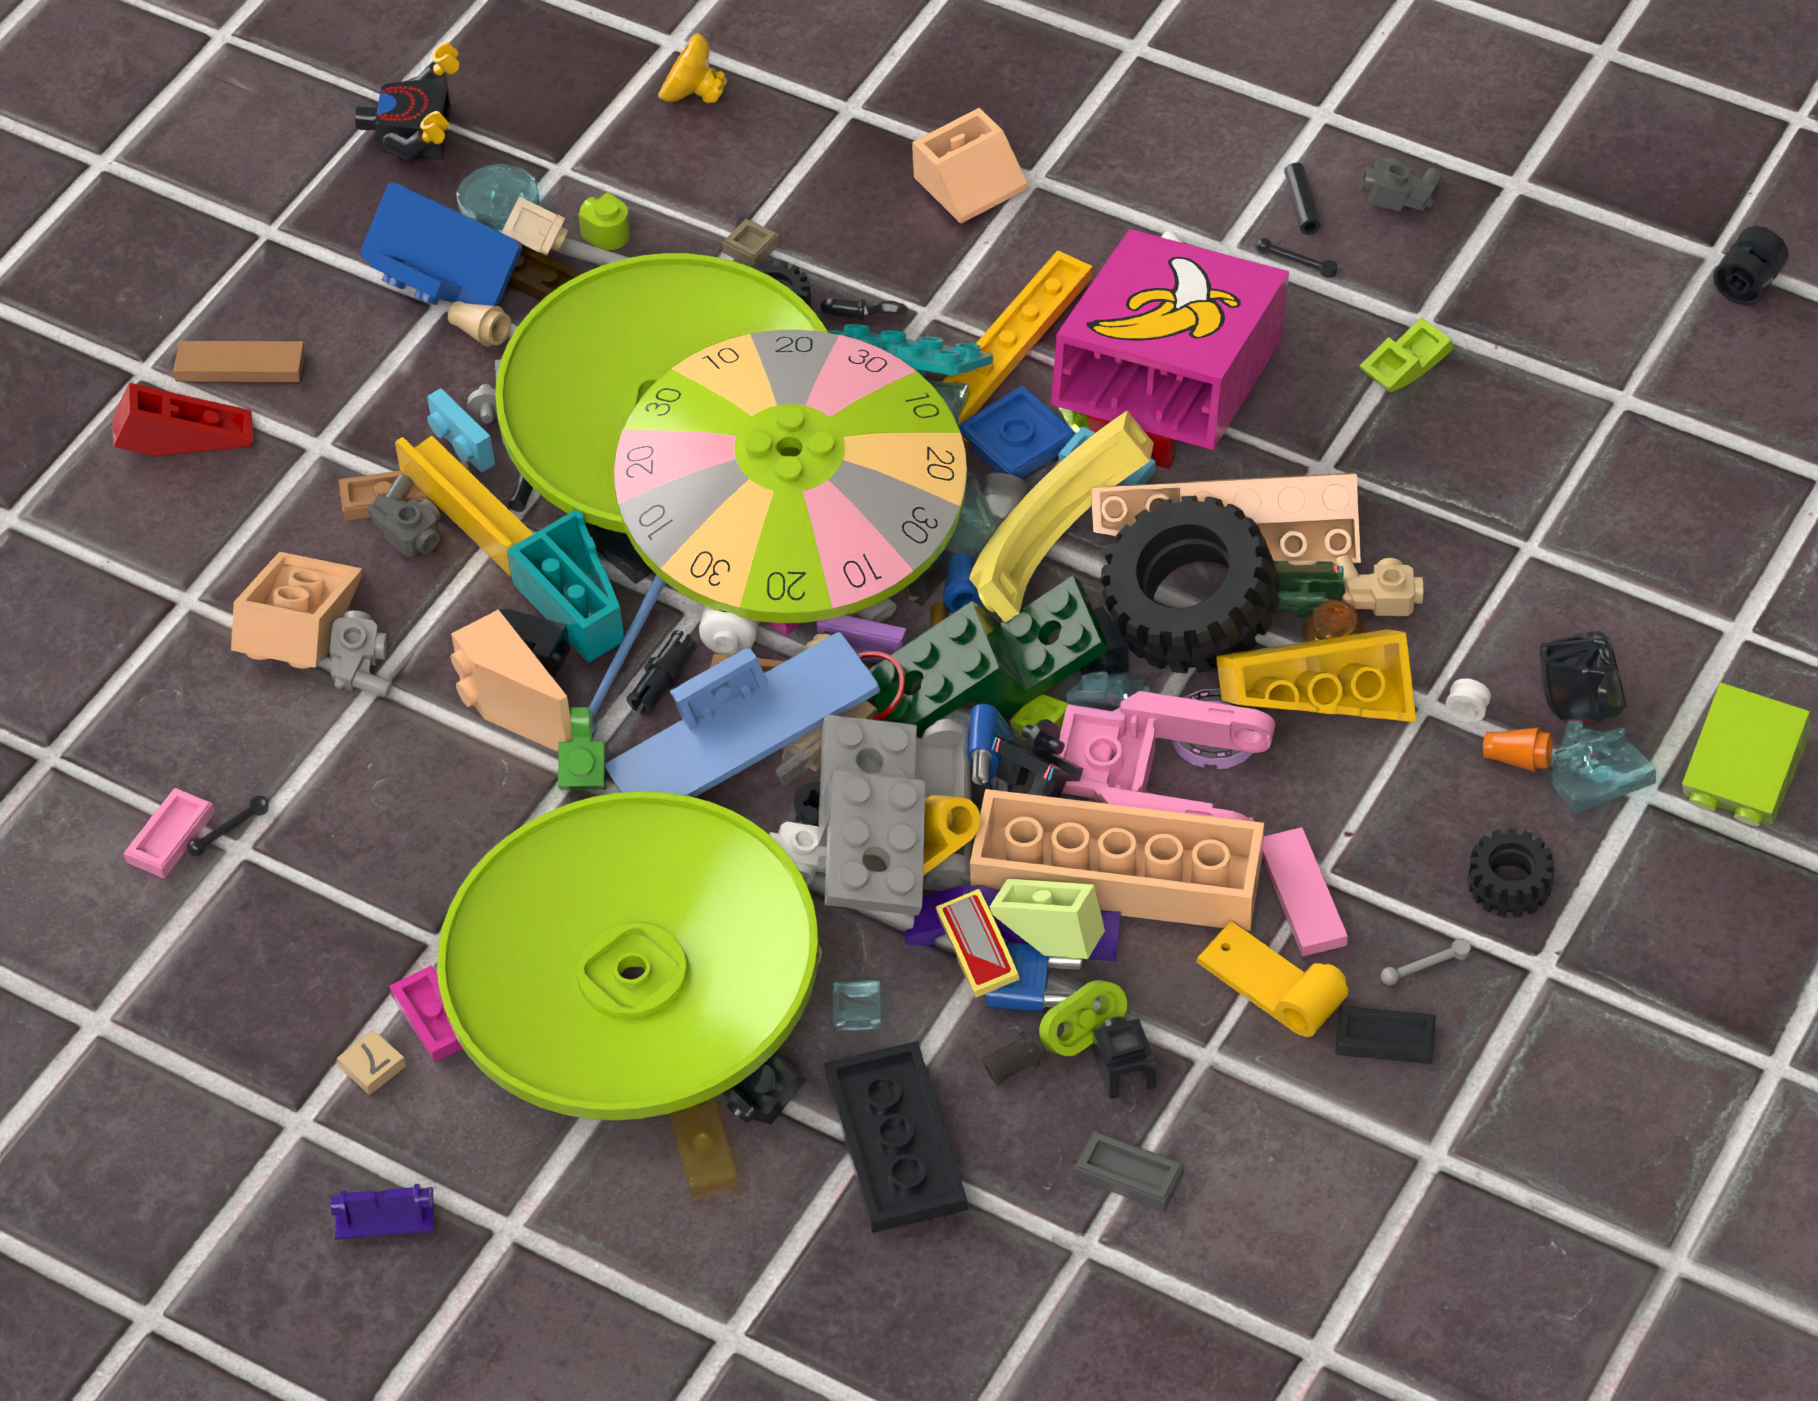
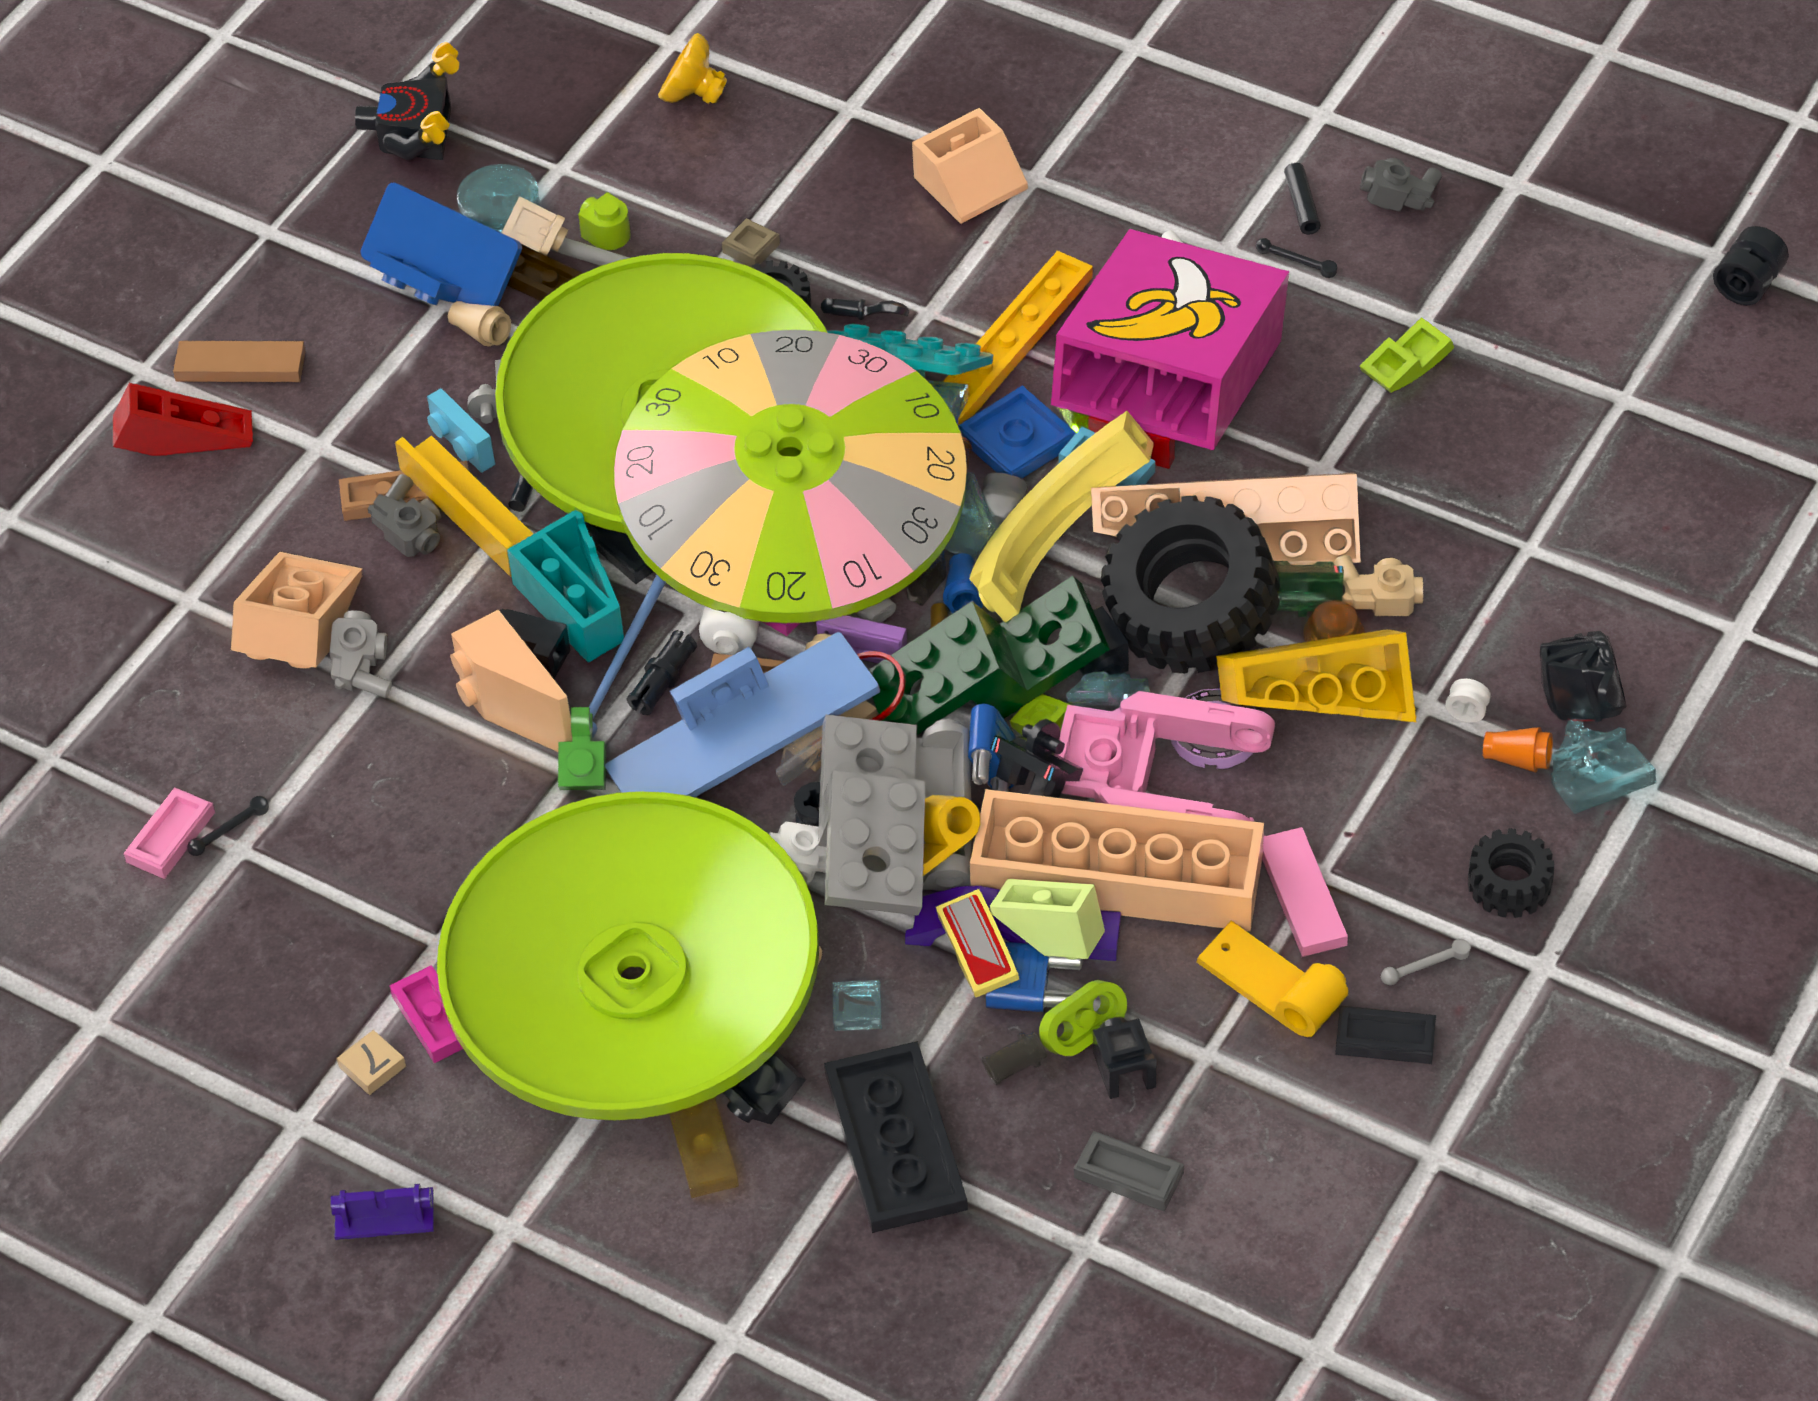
(1746, 755): lime slope -> none

